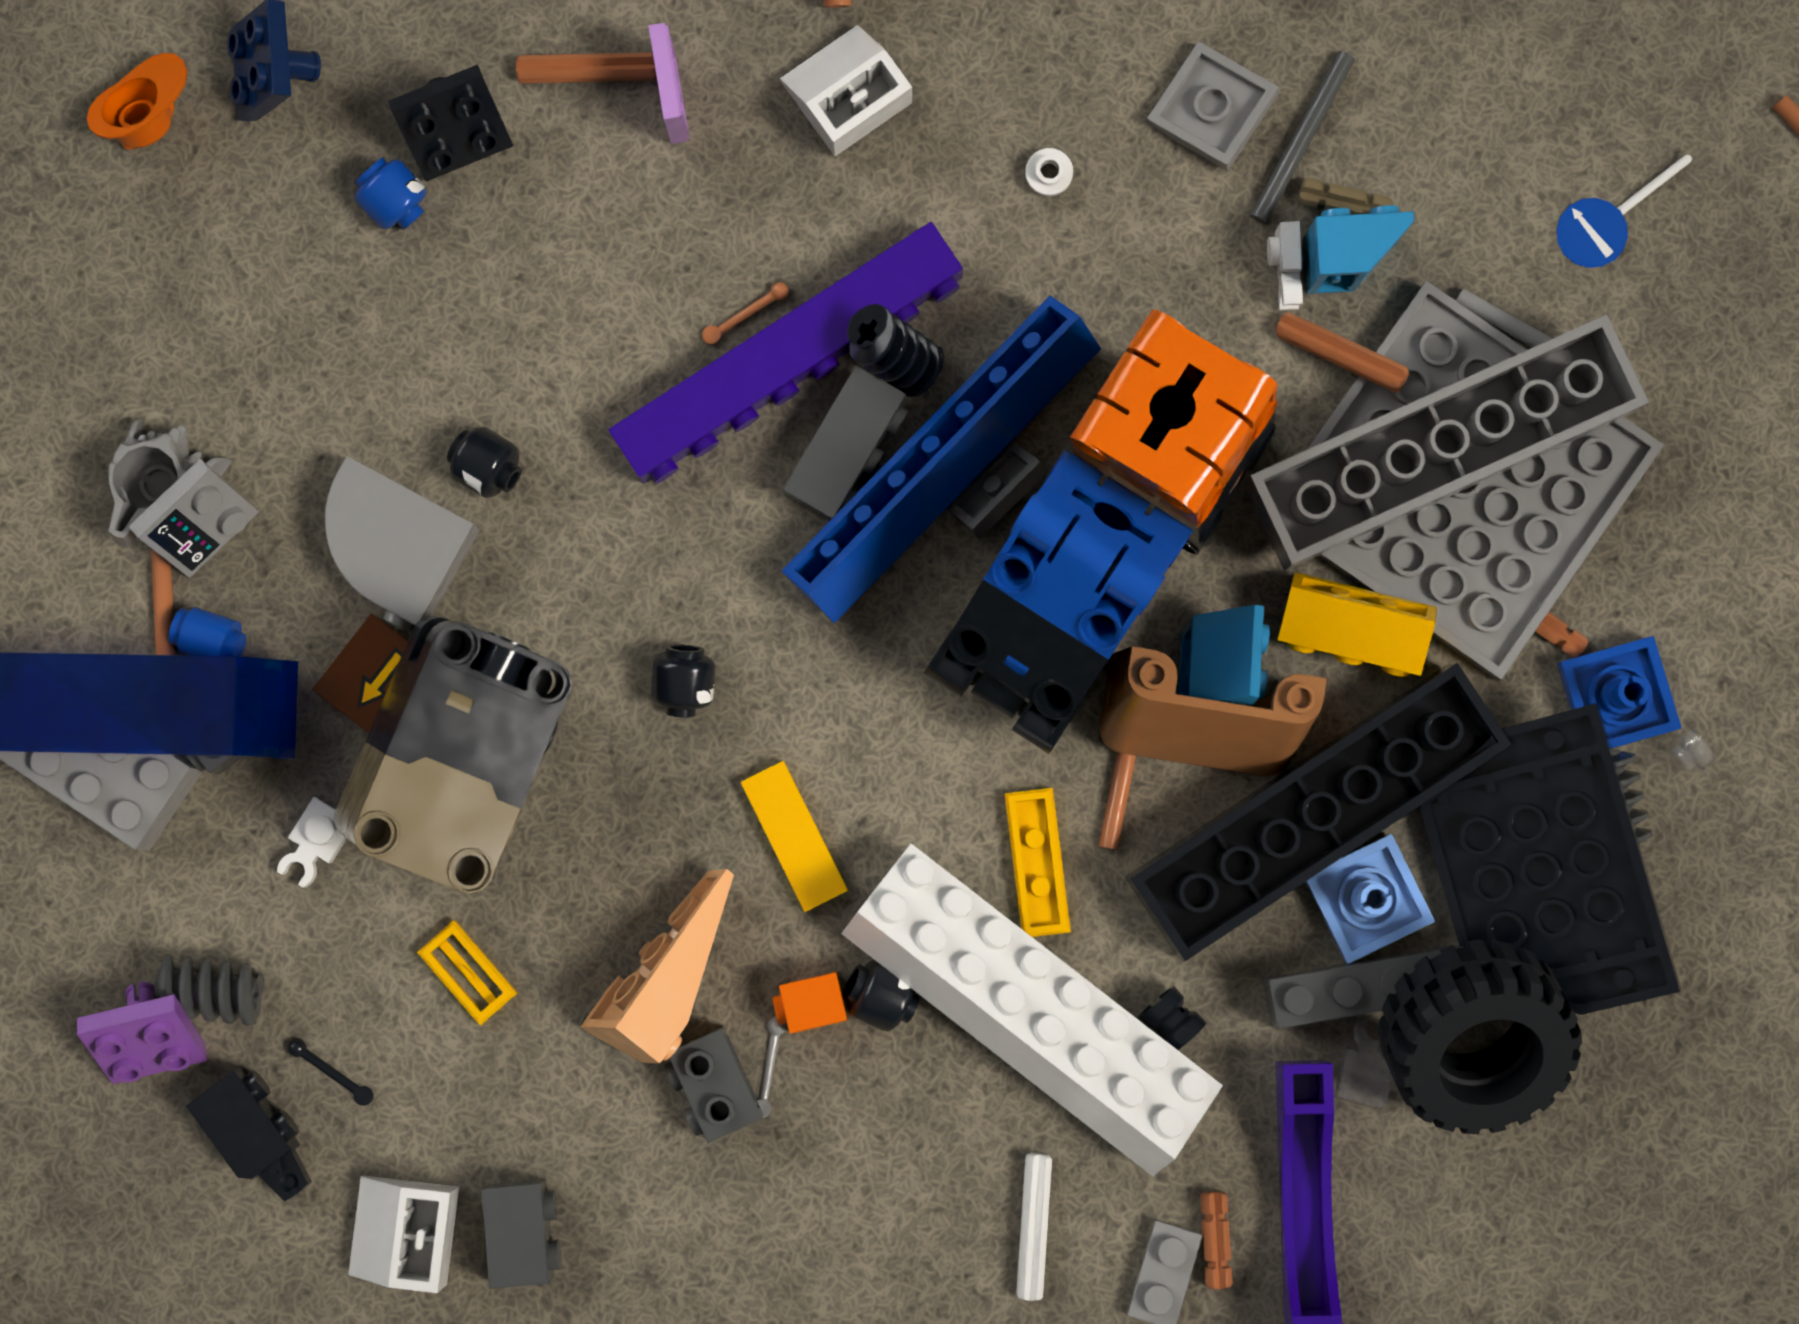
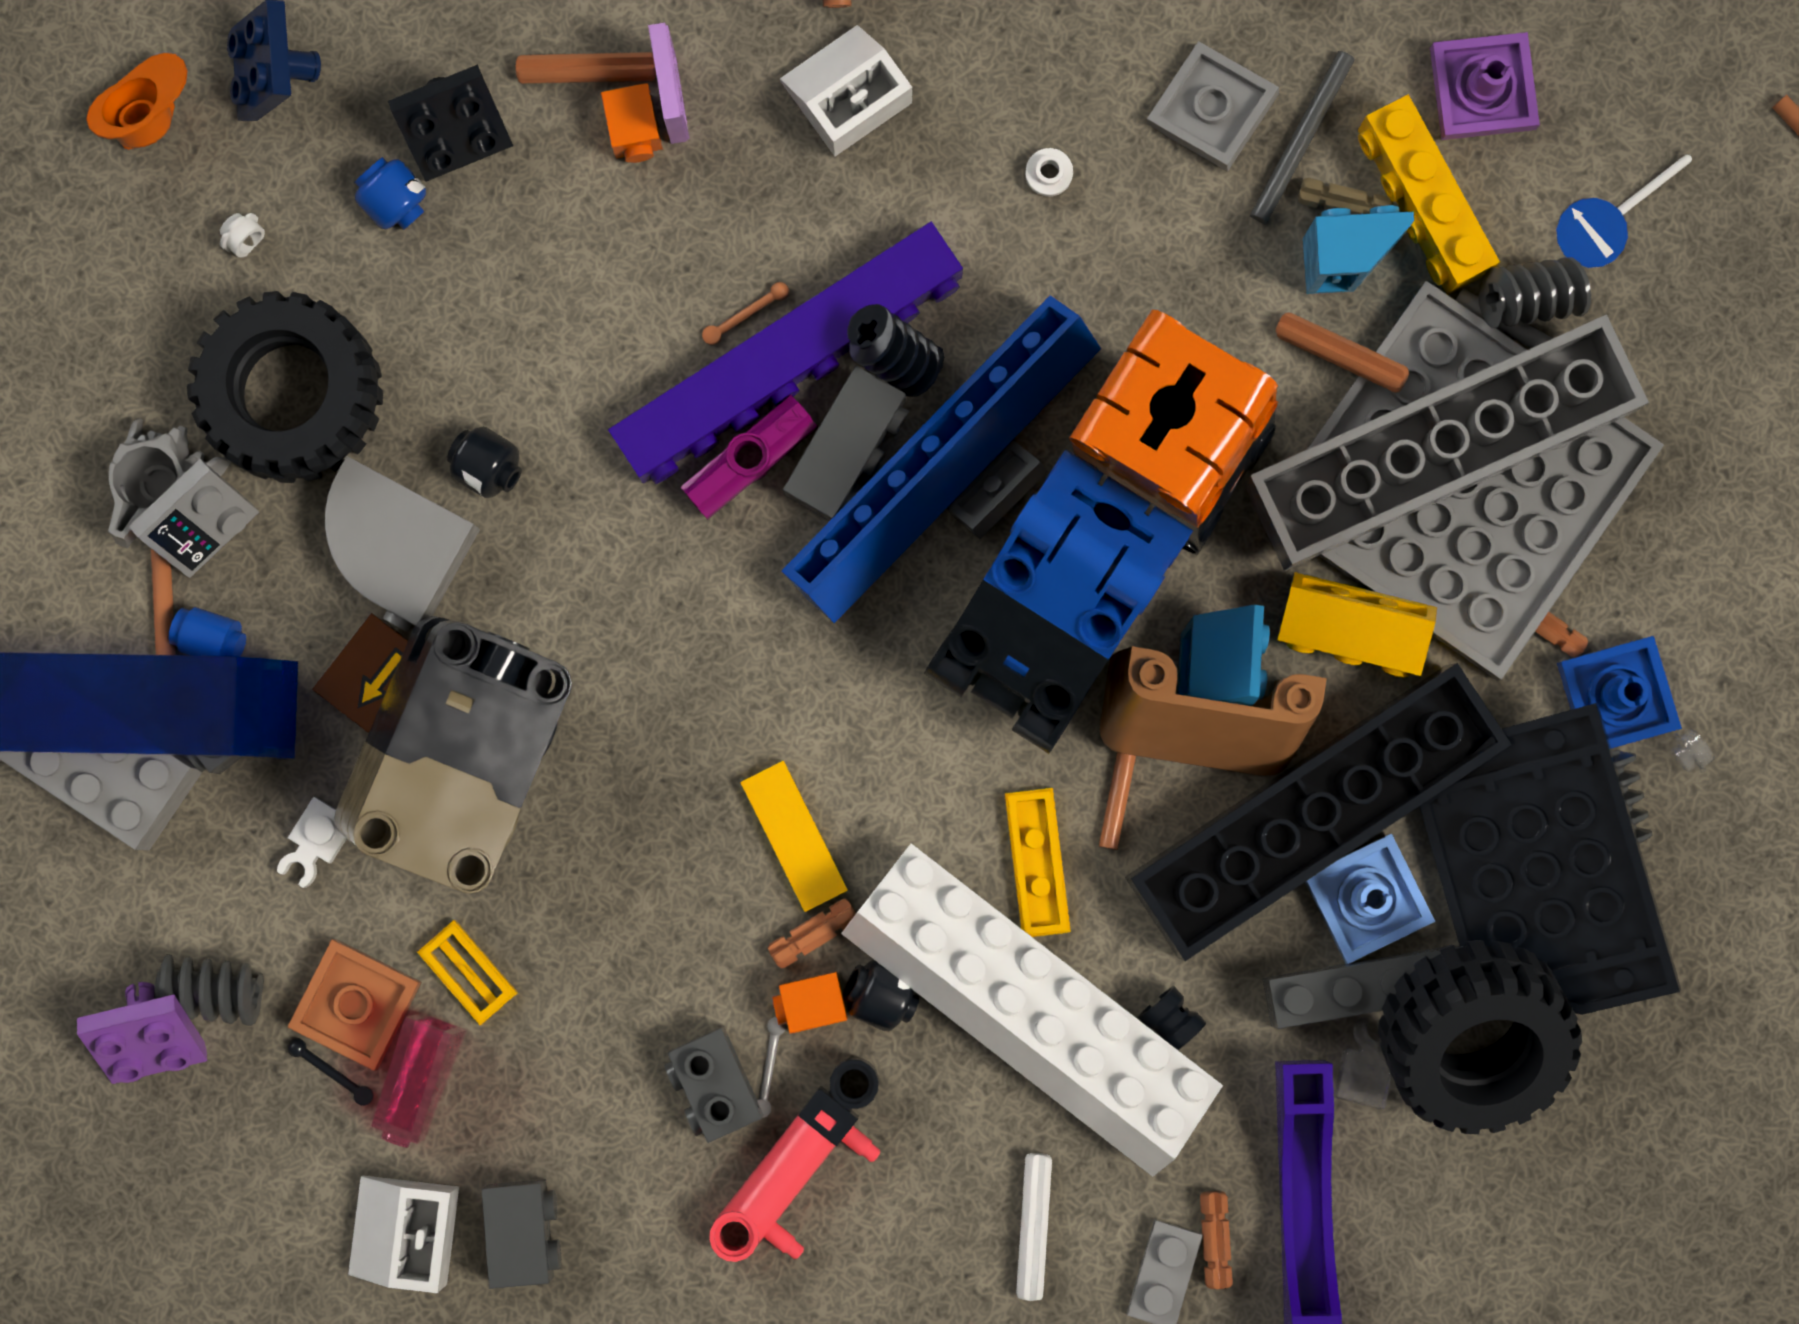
(235, 350): none -> black tyre
(237, 229): none -> white plate
(251, 1132): black hinge -> none
(354, 1004): none -> nougat plate
(416, 1078): none -> clear pink slope
(632, 122): none -> orange brick
(656, 1001): light nougat wedge -> none
(682, 680): black head -> none
(772, 435): none -> magenta piece
(793, 1161): none -> coral piece
(811, 933): none -> nougat axle
(1285, 253): white plate -> none
(1422, 183): none -> yellow brick
(1484, 86): none -> medium lavender plate
(1534, 292): none -> dark grey piece

